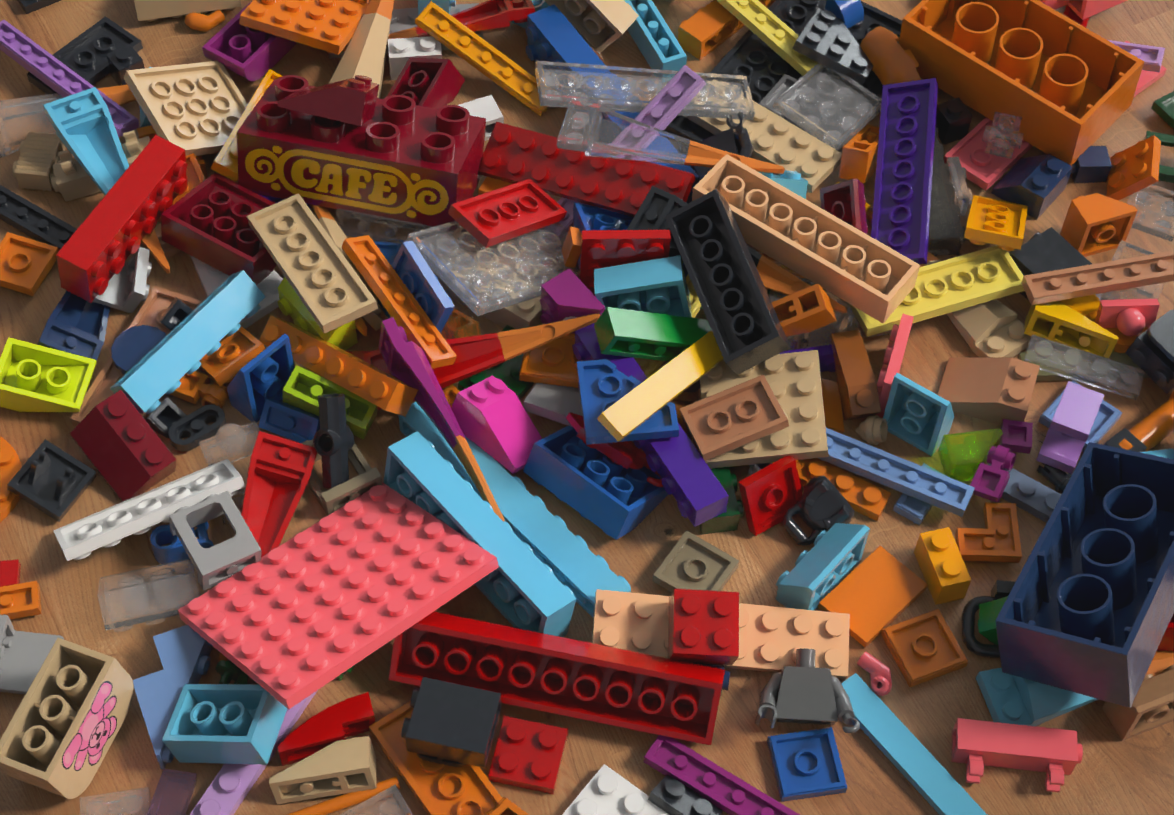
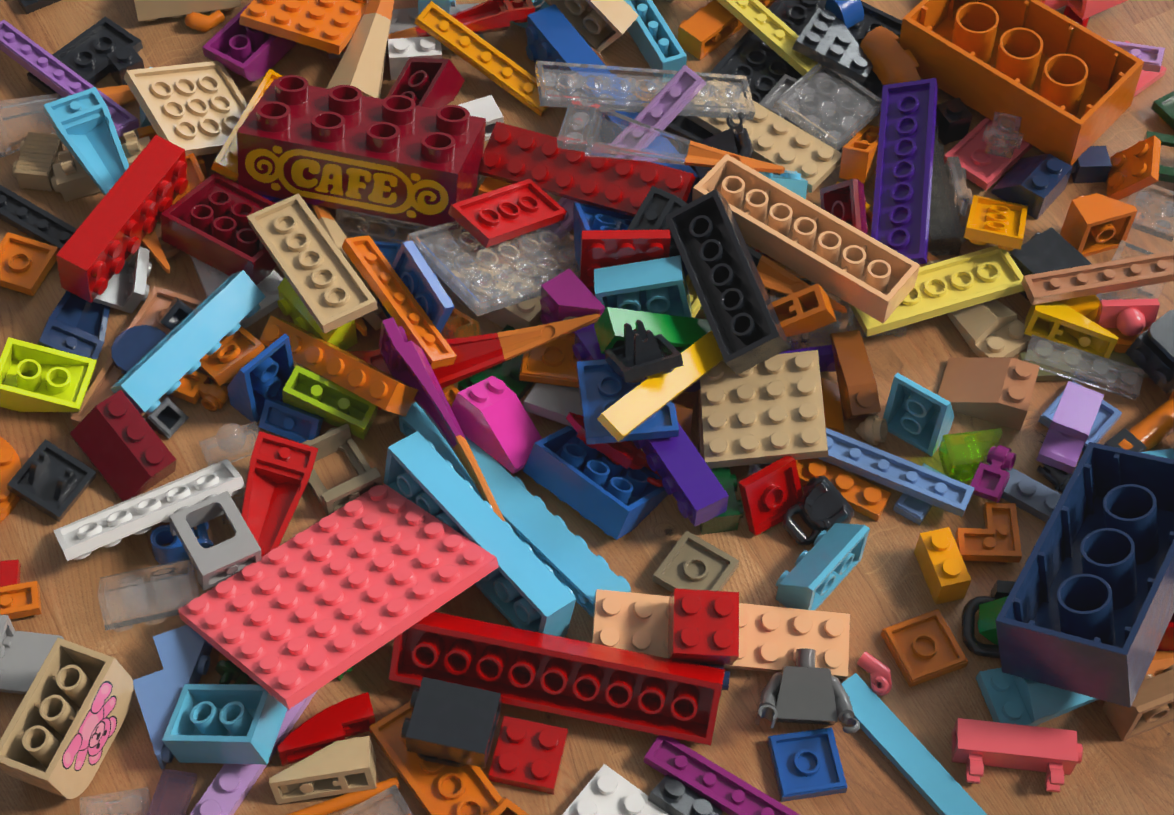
(196, 427): black plate -> none
(333, 439): black piece -> none
(343, 101): dark red slope -> none
(572, 247): orange tile -> none
(642, 354): none -> black plate
(734, 417): nougat plate -> none
(874, 595): orange tile -> none
(893, 359): coral plate -> none
(1017, 435): magenta plate -> none

